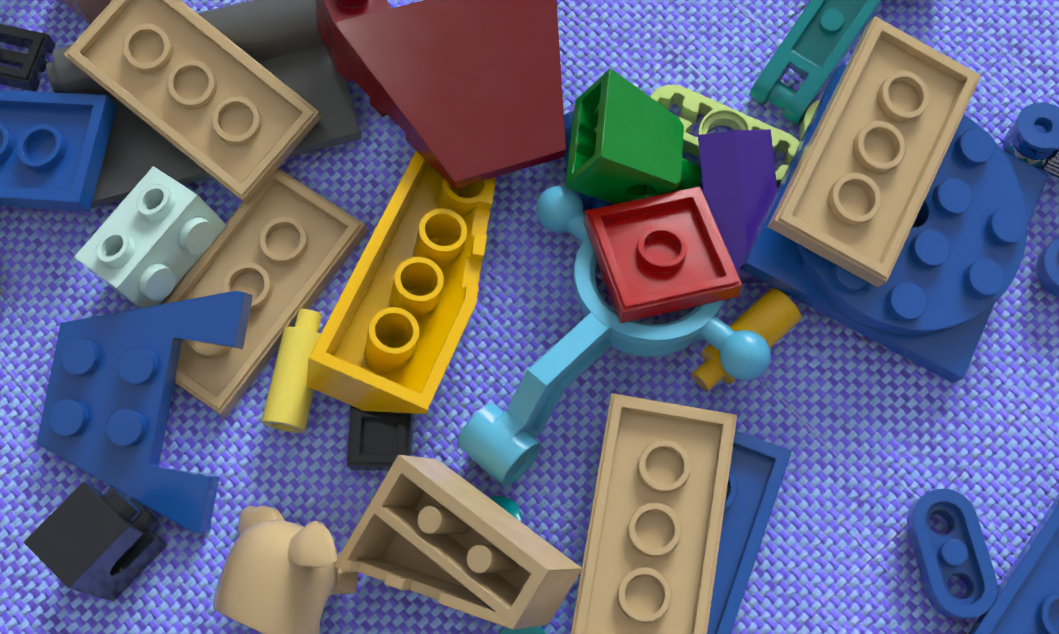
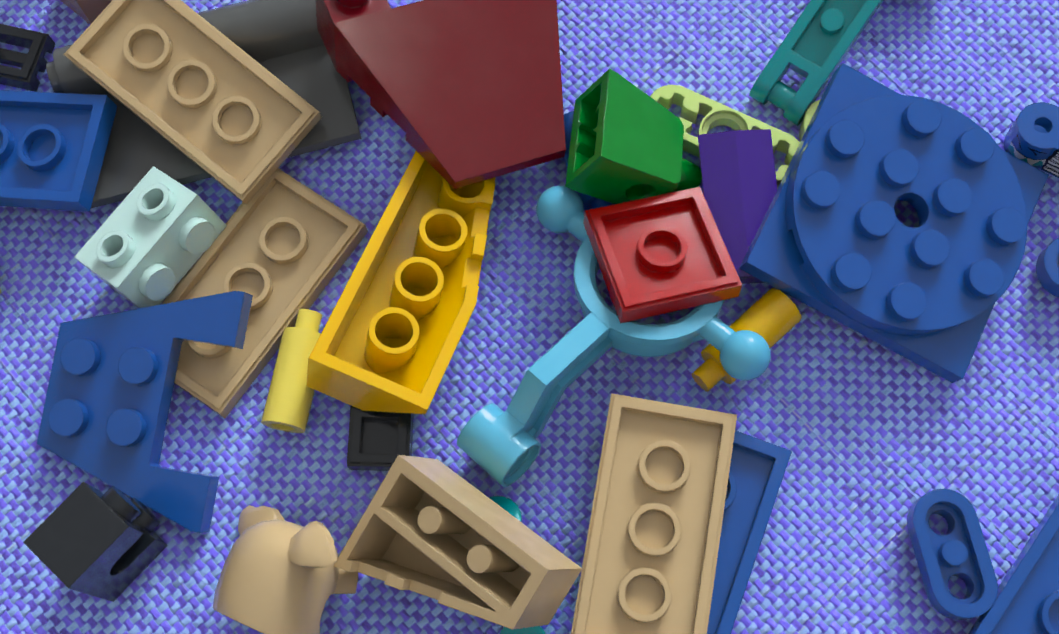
(875, 152): tan tile -> none

